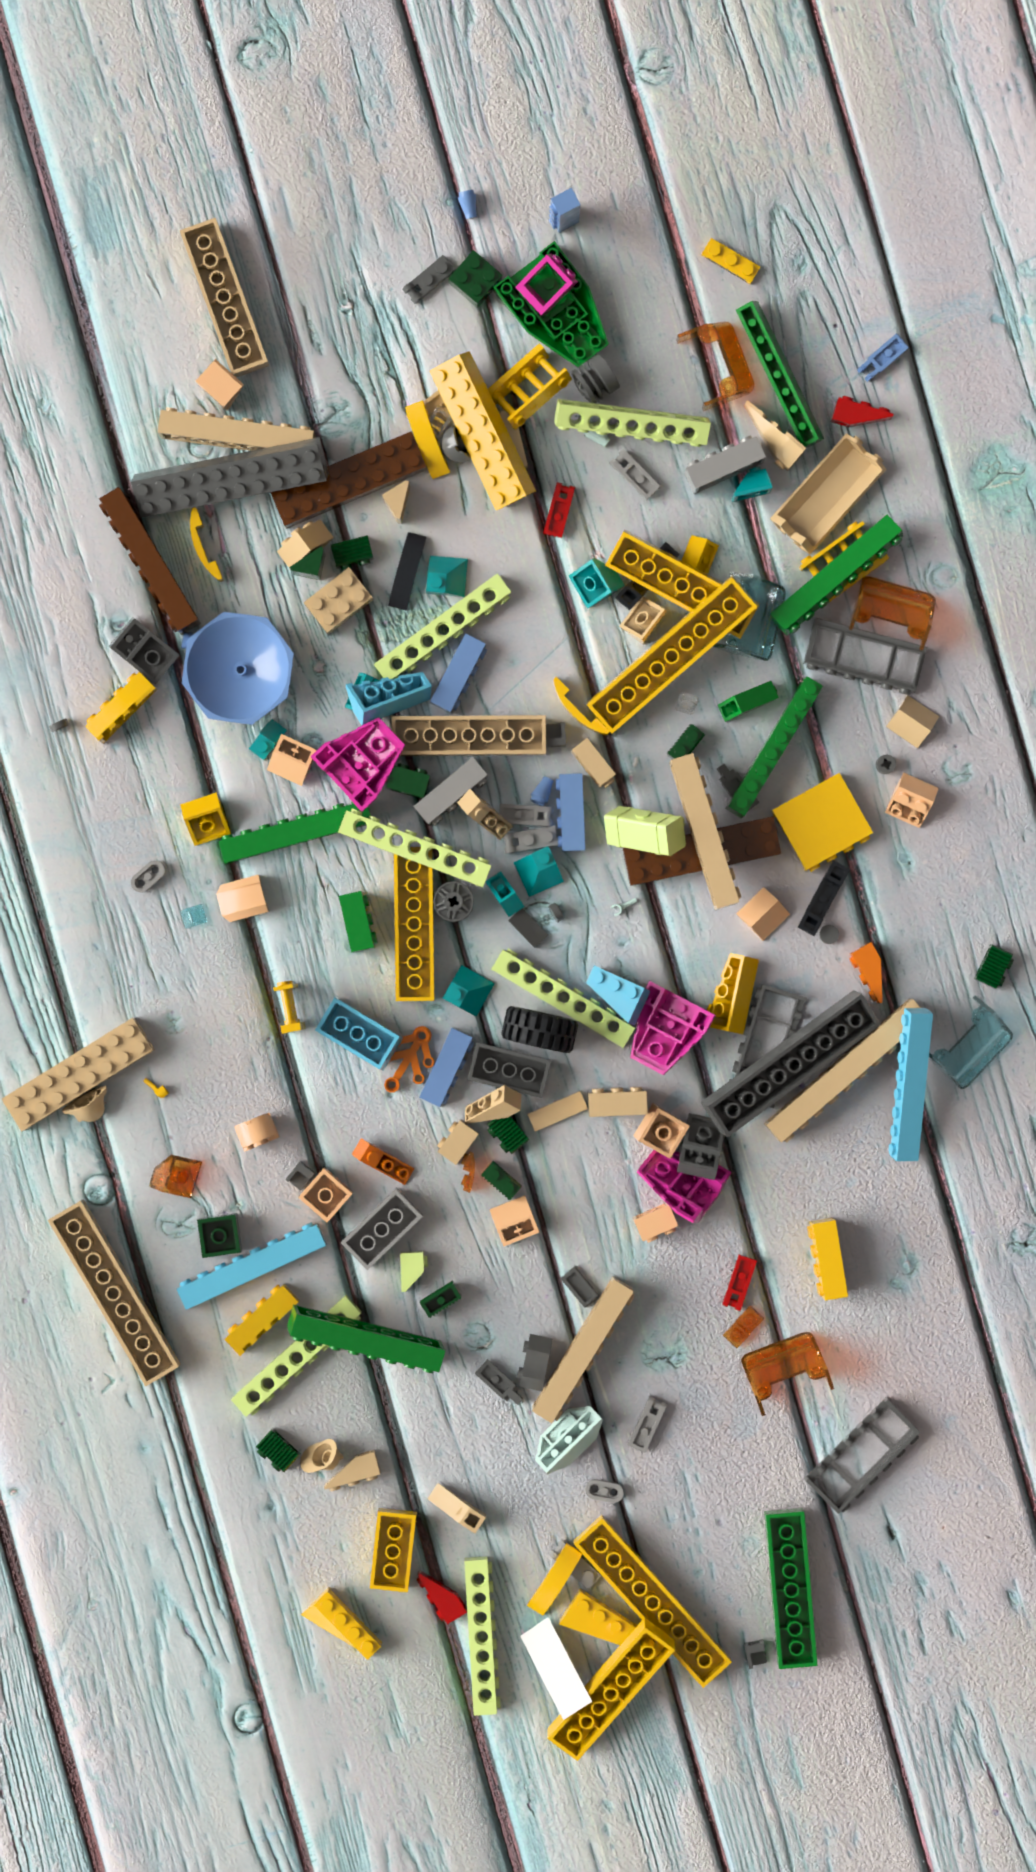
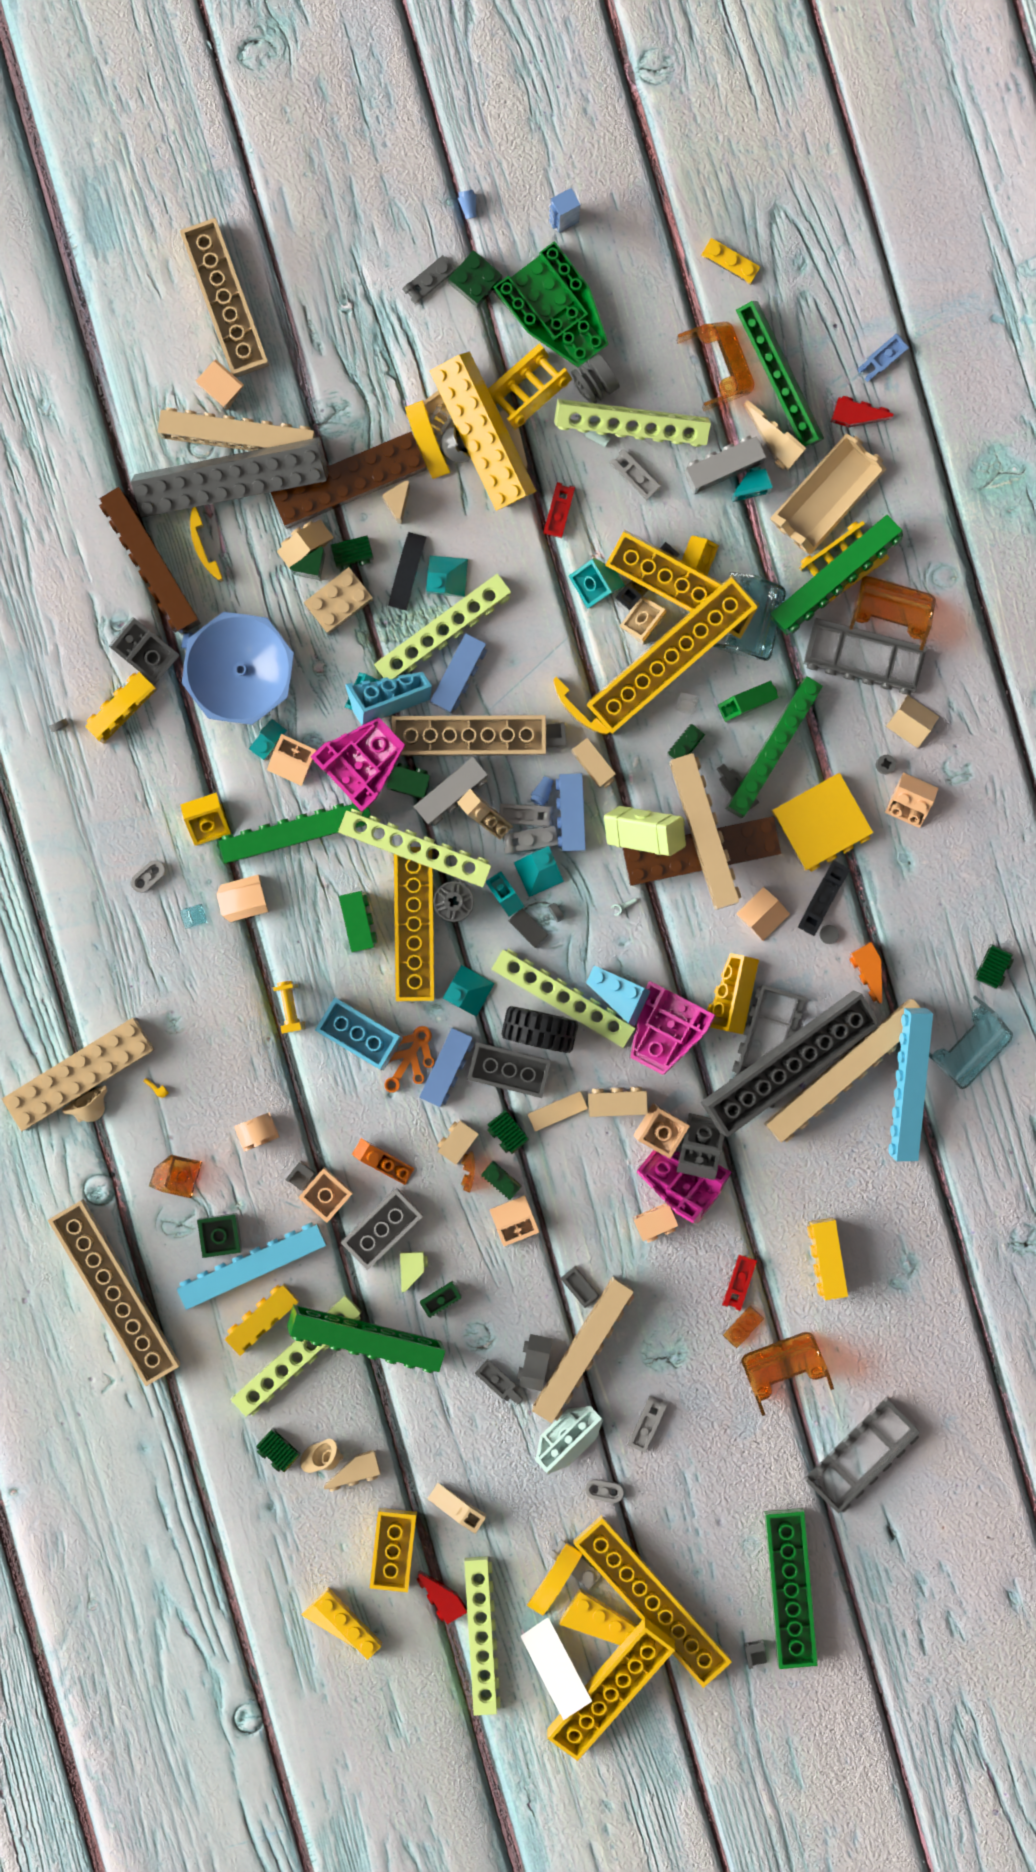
(495, 1105): tan slope -> none
(533, 297): dark pink window -> none

